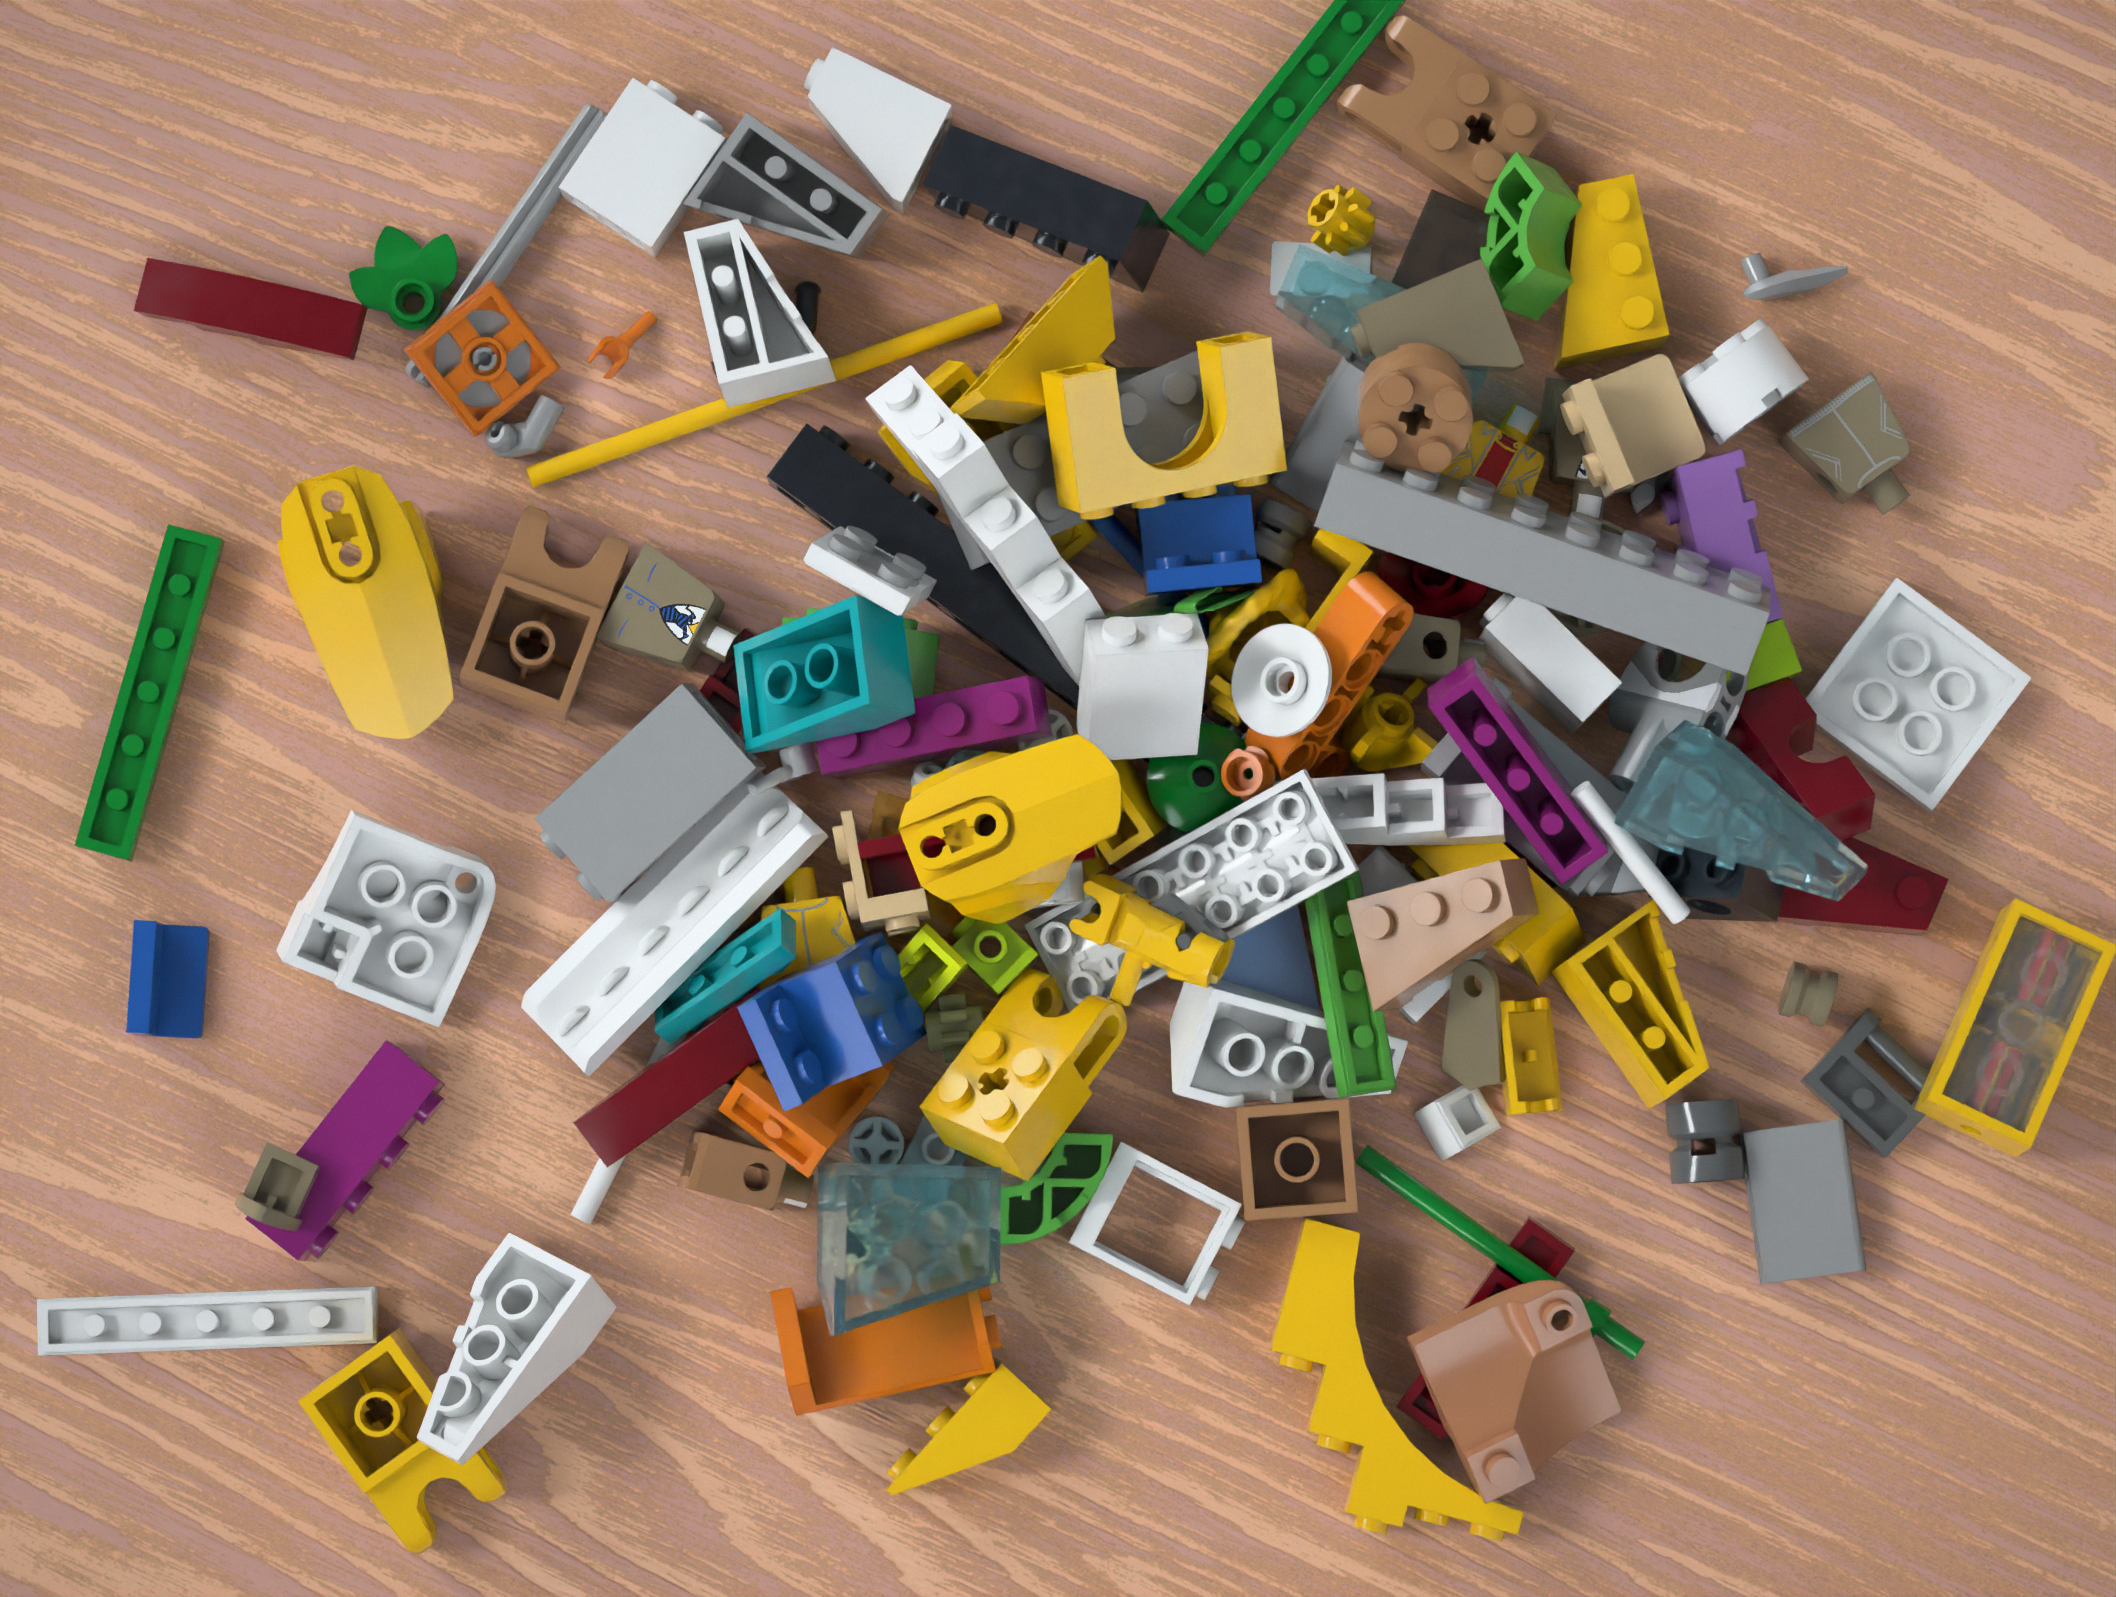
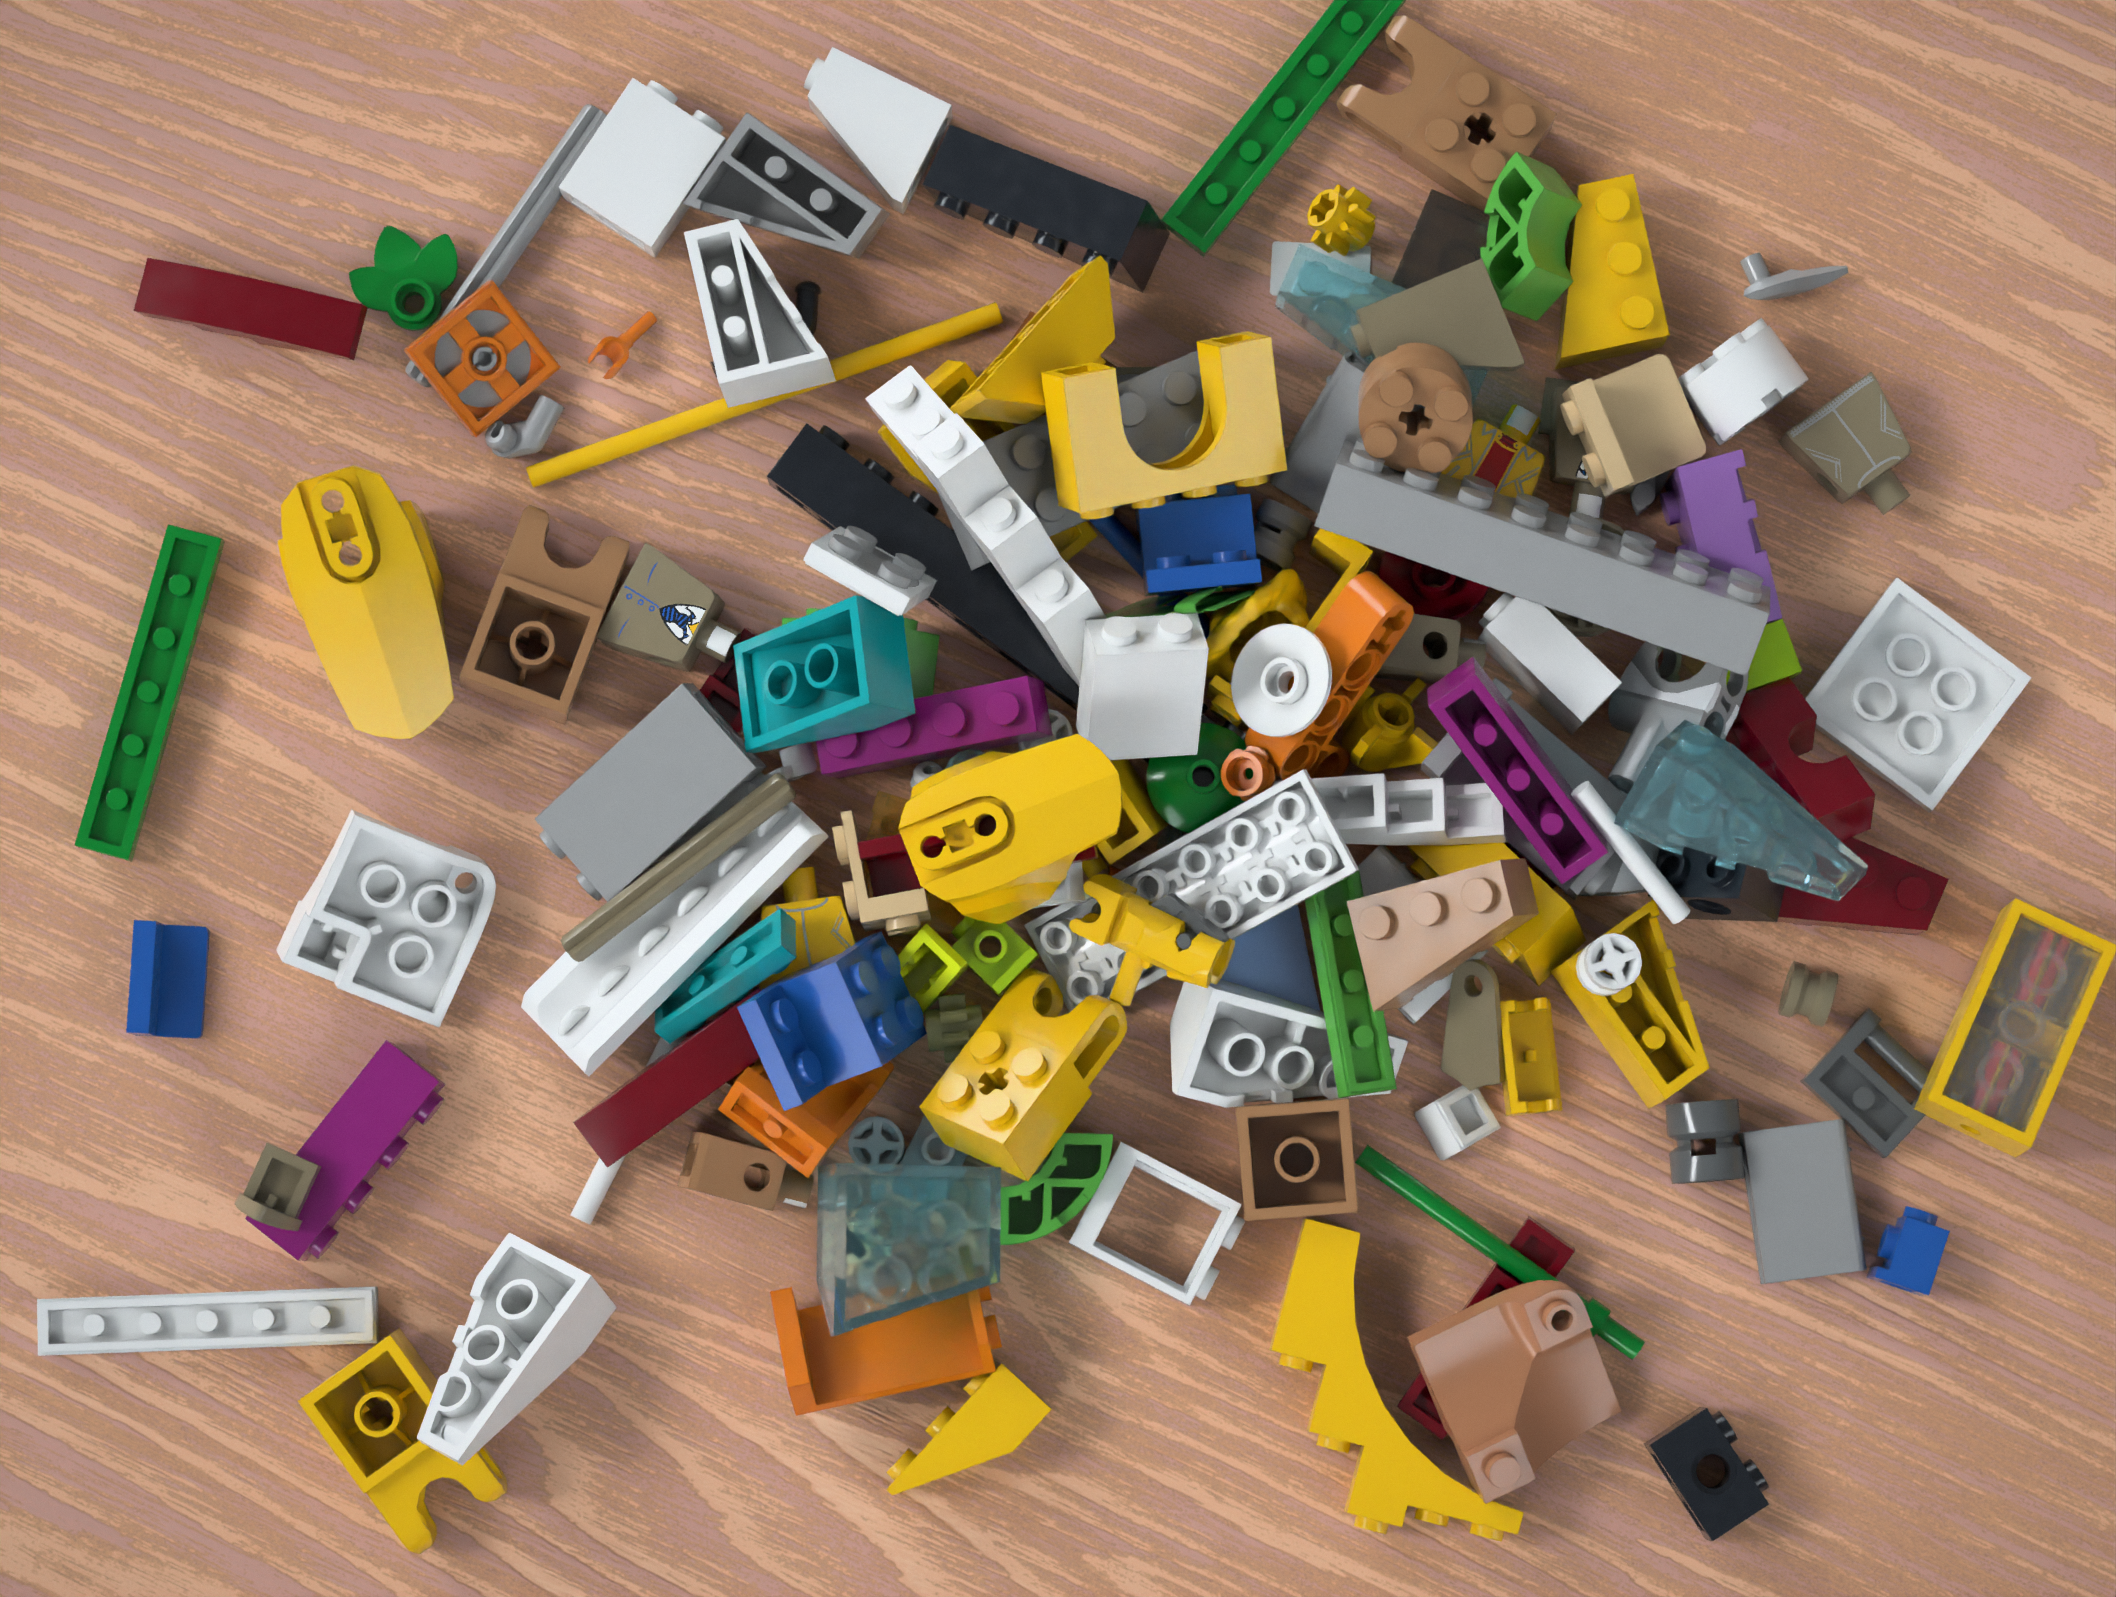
(678, 867): none -> dark tan axle
(1619, 958): none -> white wheel
(1677, 1456): none -> black brick
(1910, 1252): none -> blue brick

